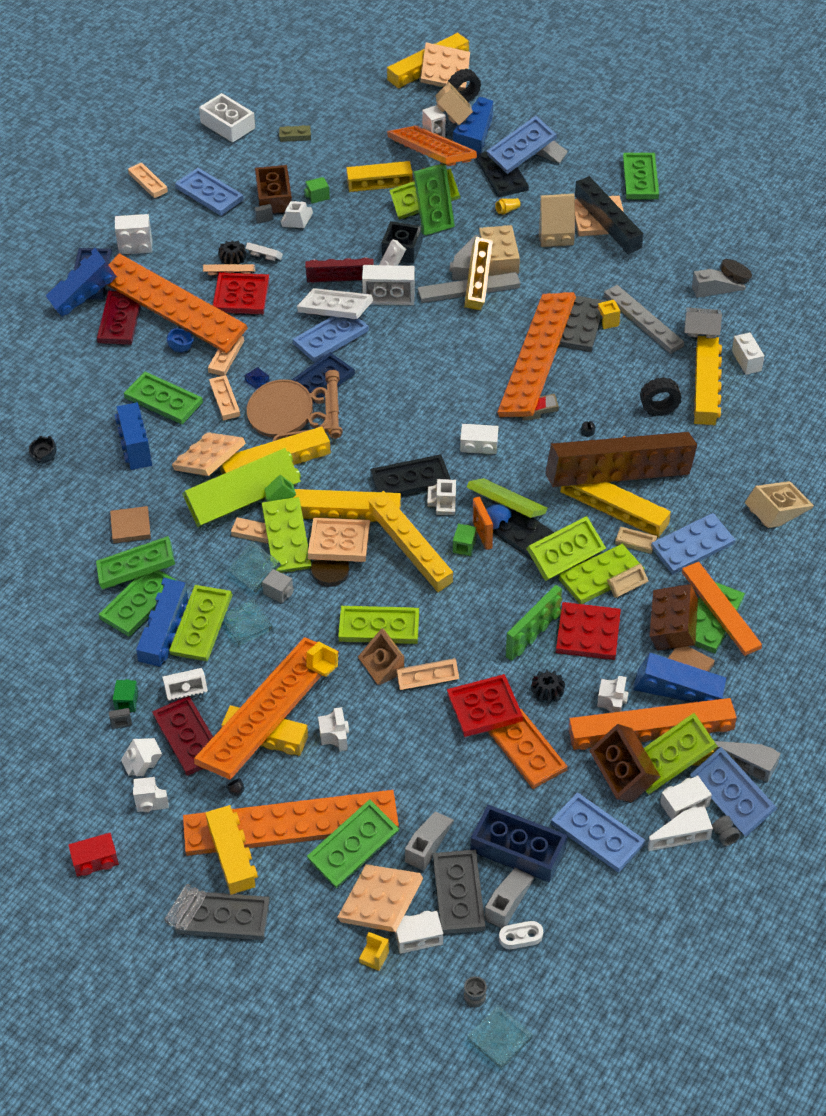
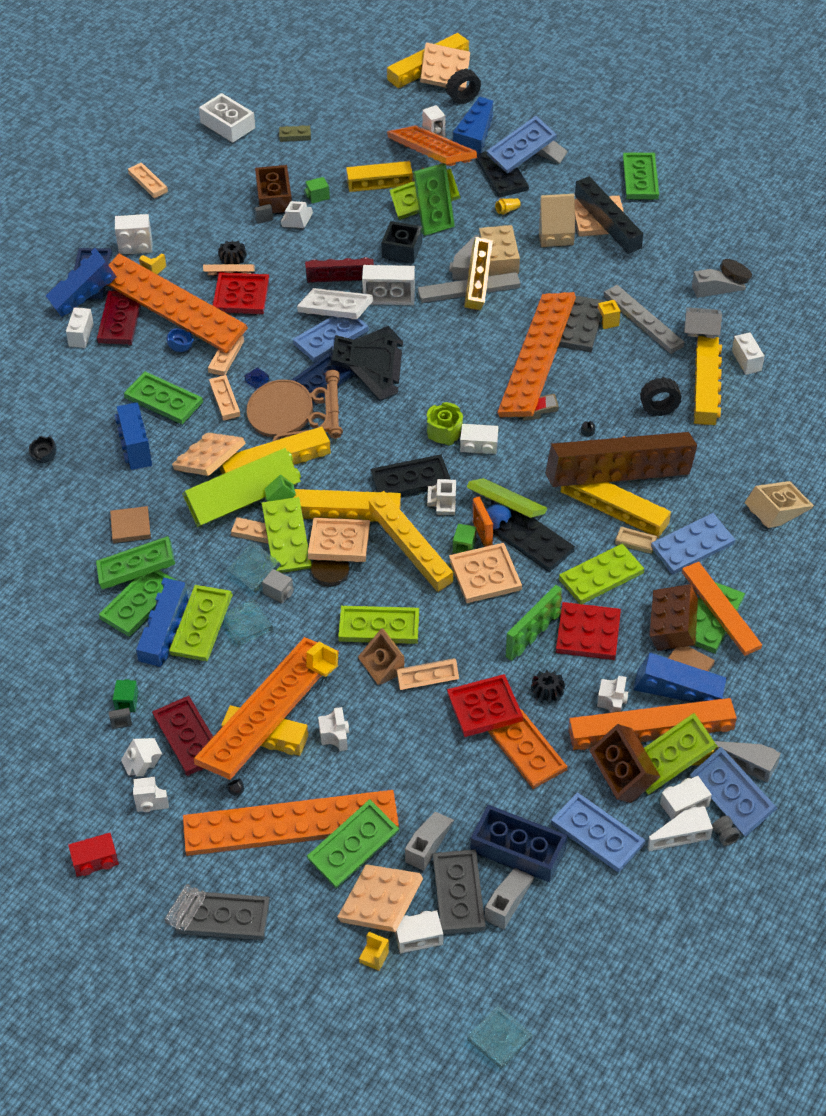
(79, 327): none -> white brick
(155, 264): none -> yellow panel
(185, 684): white brick -> none
(209, 191): medium blue plate -> none
(230, 849): yellow brick -> none
(257, 250): white plate -> none
(372, 360): none -> black plate
(393, 254): white plate -> none
(444, 423): none -> lime brick
(453, 103): tan brick -> none
(475, 985): dark grey wheel -> none
(485, 572): none -> light nougat plate
(519, 933): white plate -> none
(566, 548): lime plate -> none
(627, 580): tan tile -> none

